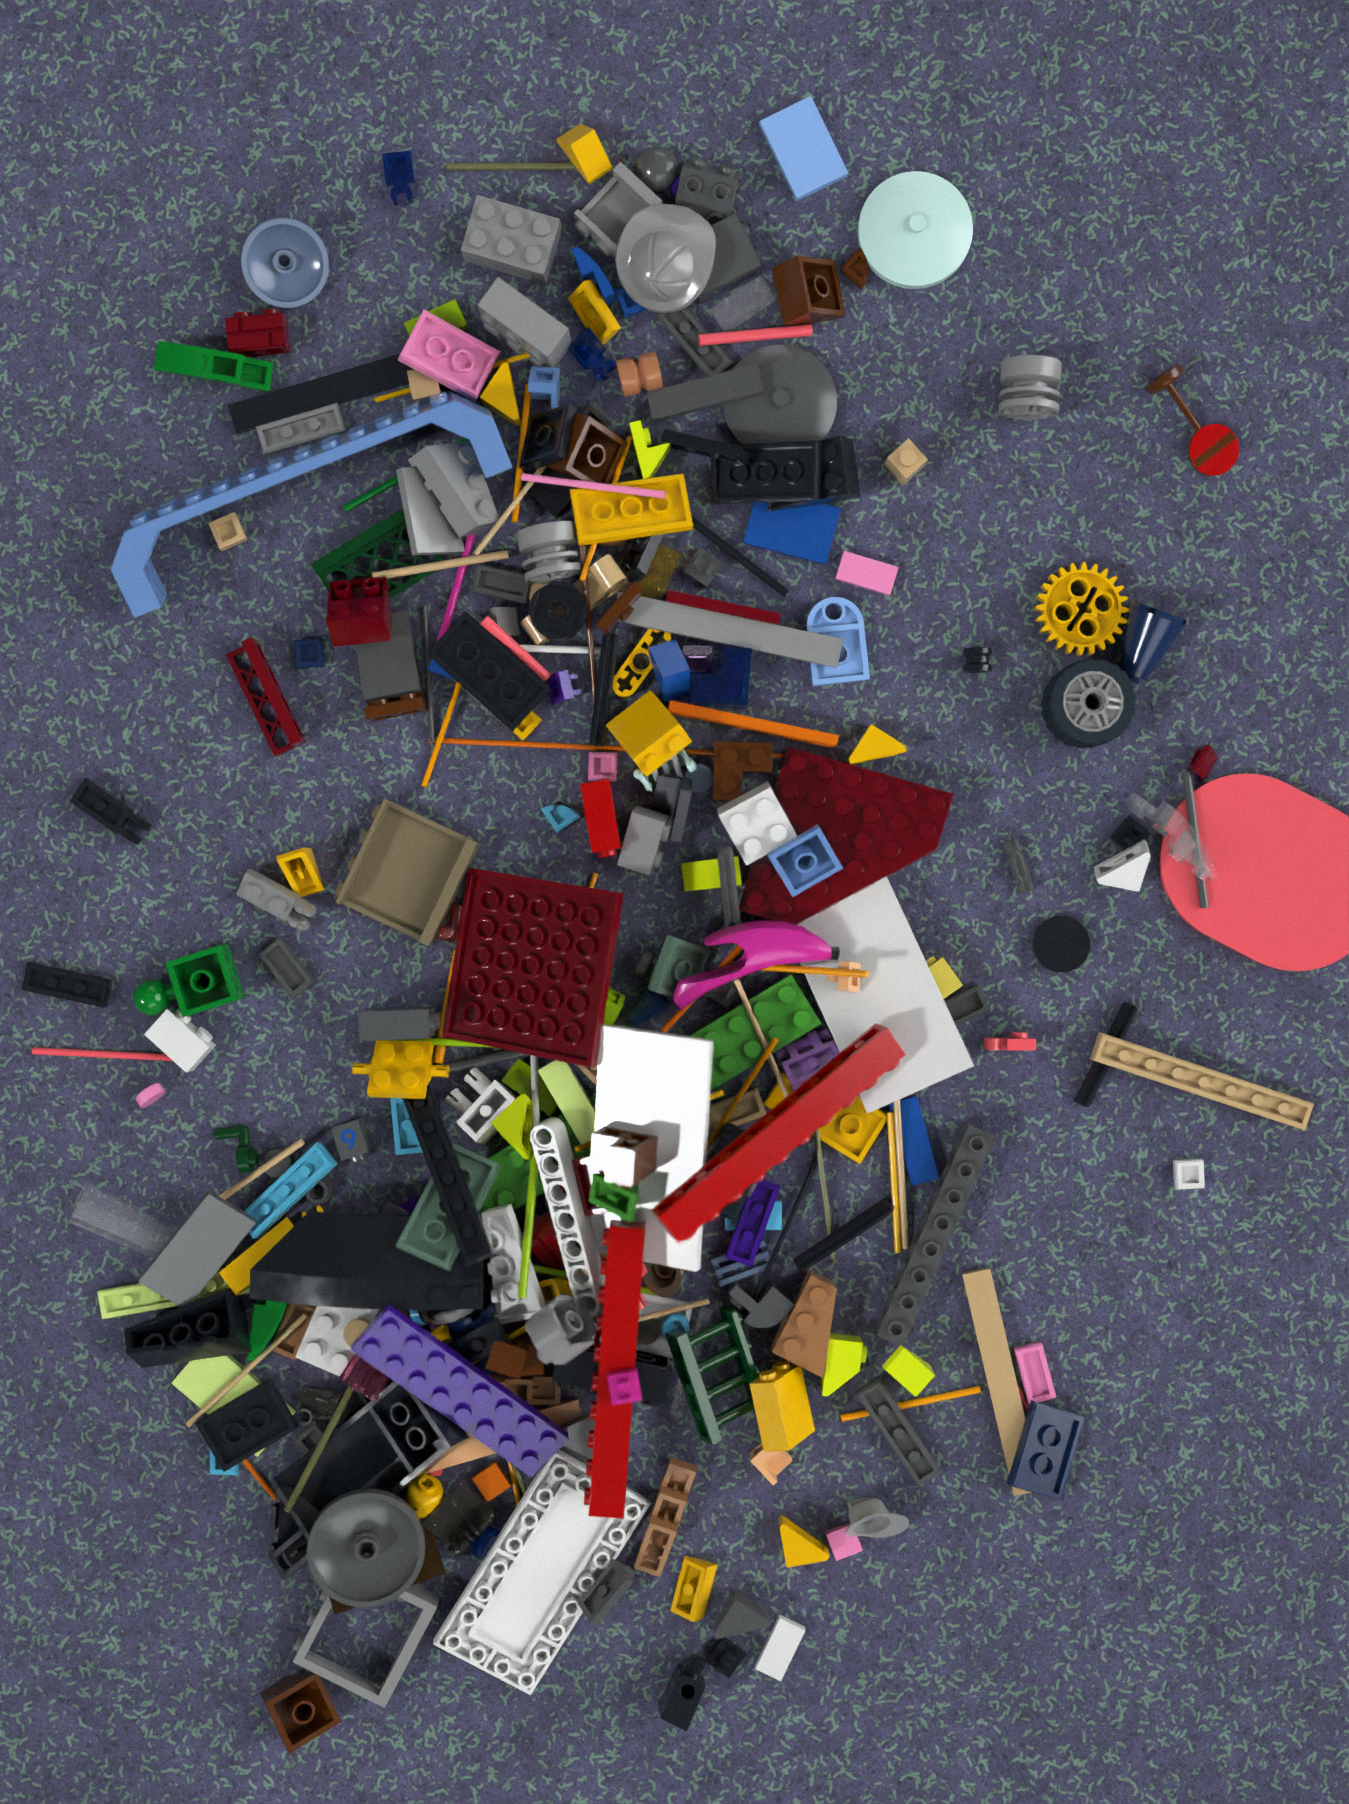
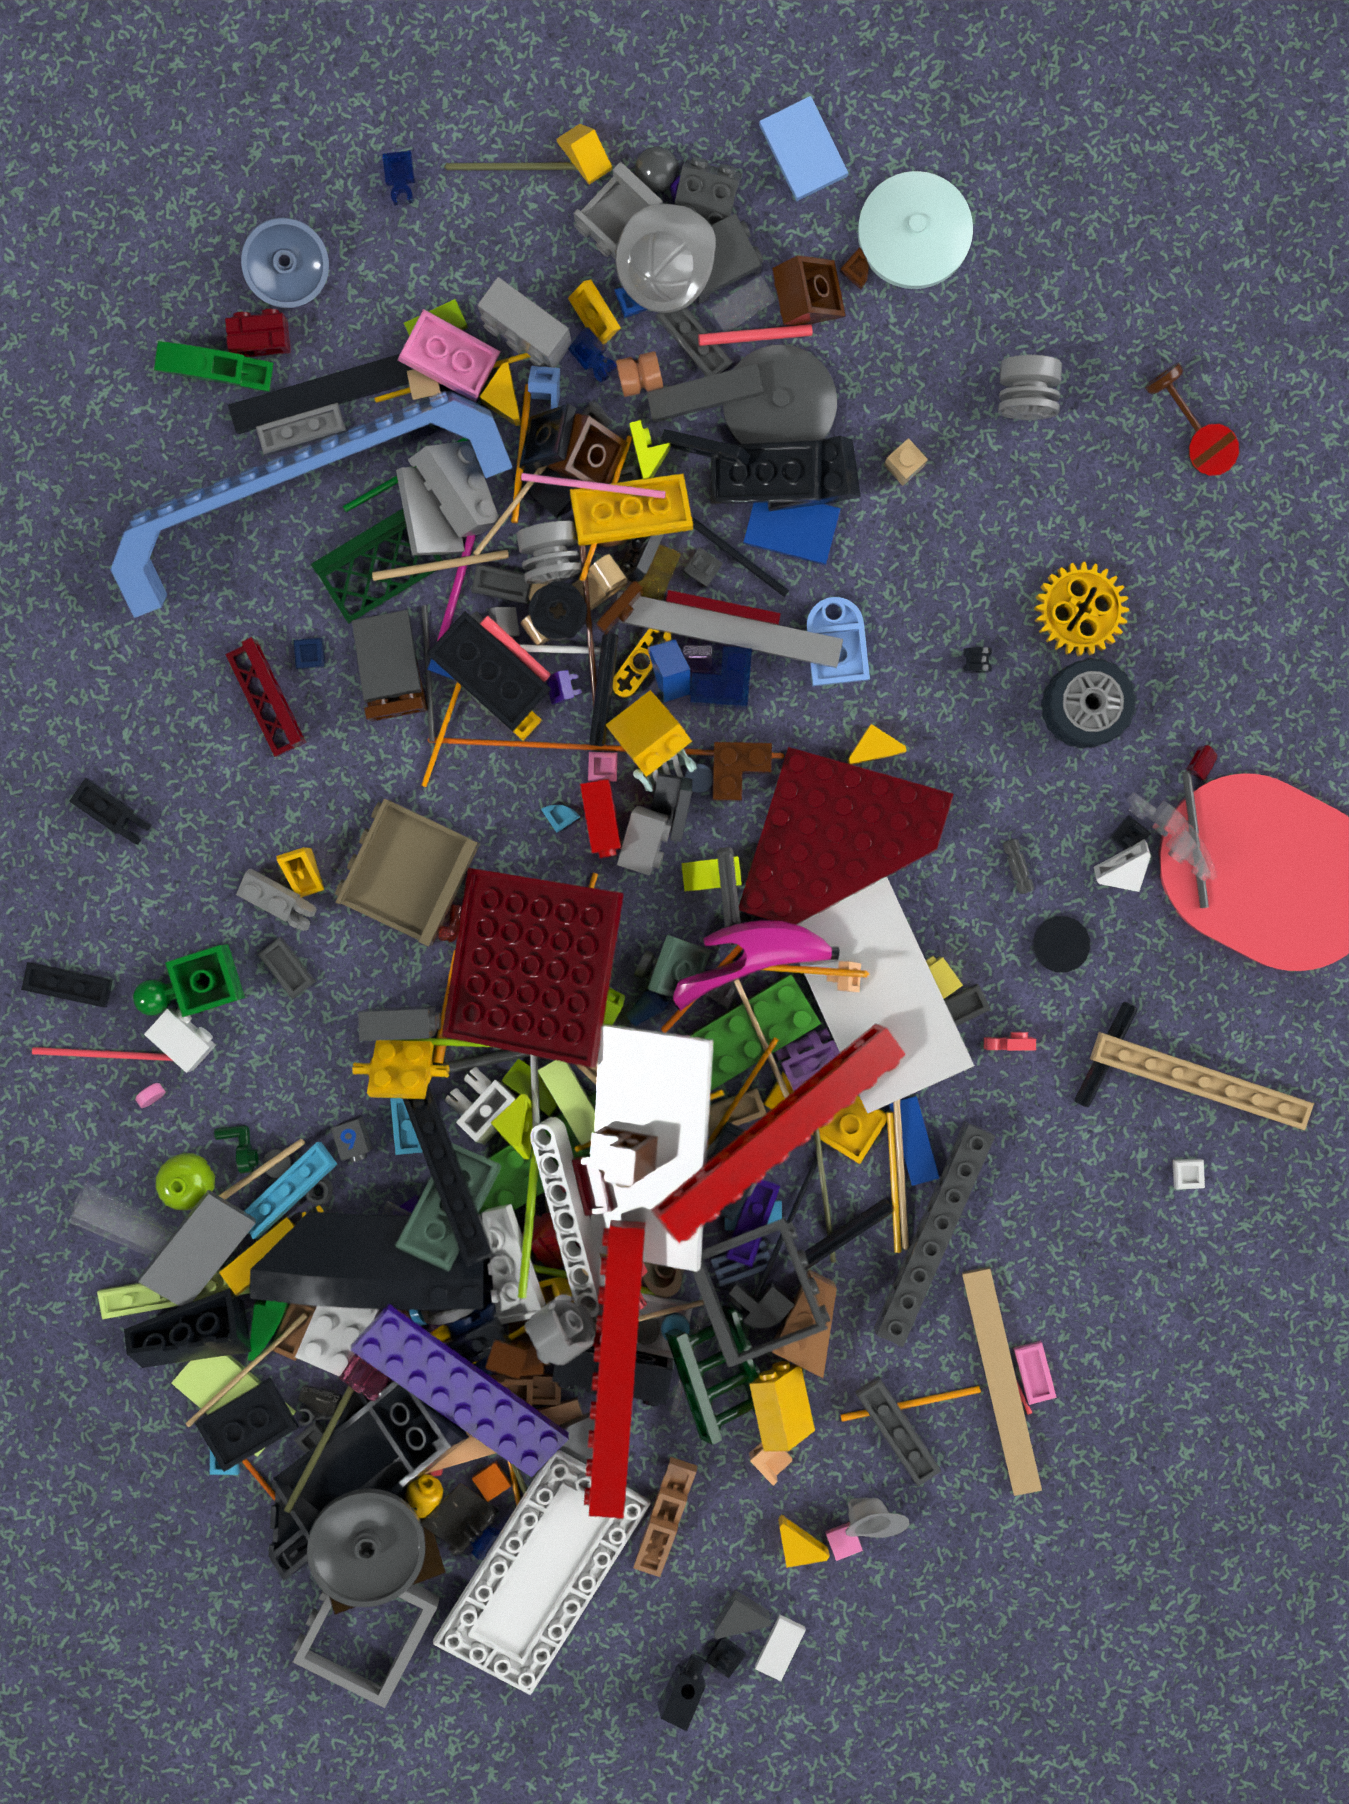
(184, 1181): none -> lime cylinder
(228, 531): tan plate -> none
(300, 1709): reddish brown slope -> none
(354, 1329): tan tile -> none
(359, 611): dark red slope -> none
(511, 239): light grey brick -> none
(590, 270): blue slope -> none
(606, 1591): dark grey panel -> none
(612, 1198): bright green slope -> none
(624, 1386): dark pink tile -> none
(693, 1588): yellow slope -> none
(715, 1310): none -> dark grey window
(753, 724): orange tile -> none
(756, 823): white brick -> none
(805, 860): medium blue slope -> none
(842, 1361): neon yellow slope -> none
(866, 573): bright pink tile -> none
(909, 1370): neon yellow slope -> none
(1045, 1450): dark blue tile -> none
(1147, 639): dark blue cone -> none

